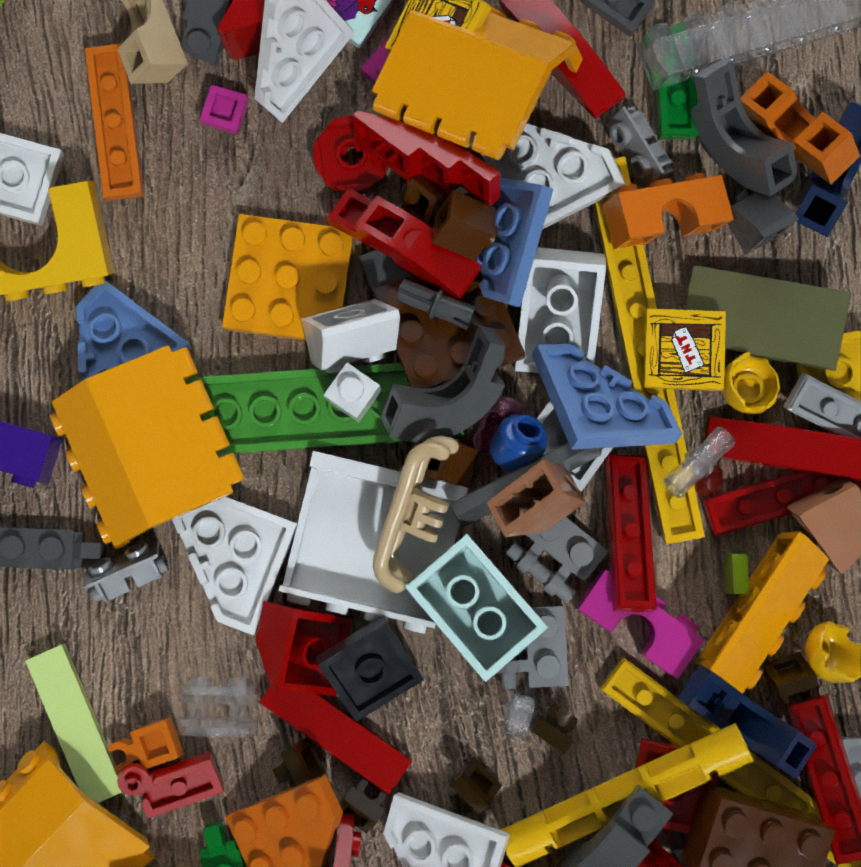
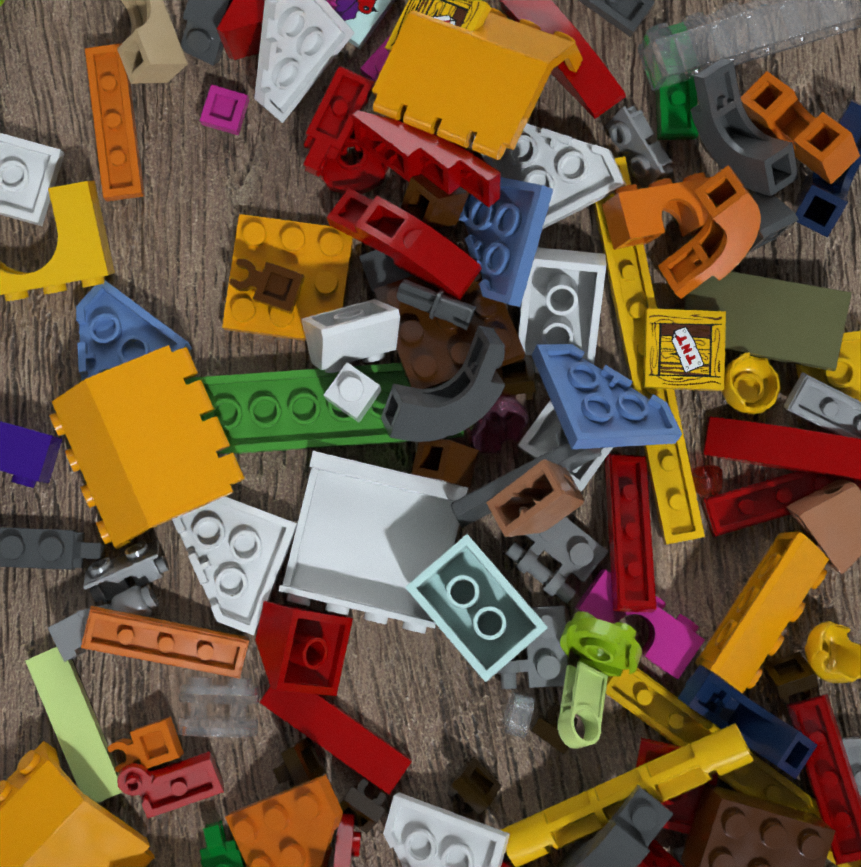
(70, 631): none -> light grey piece
(164, 642): none -> orange tile
(274, 286): none -> reddish brown plate
(334, 119): none -> red hinge
(369, 668): black plate -> none
(410, 513): tan piece -> none
(464, 225): reddish brown brick -> none
(518, 442): blue head -> none
(519, 377): none -> dark brown tile
(585, 697): none -> yellowish green piece
(602, 644): none -> lime plate
(699, 462): clear pin -> none
(722, 241): none -> orange arch
(736, 573): lime tile -> none

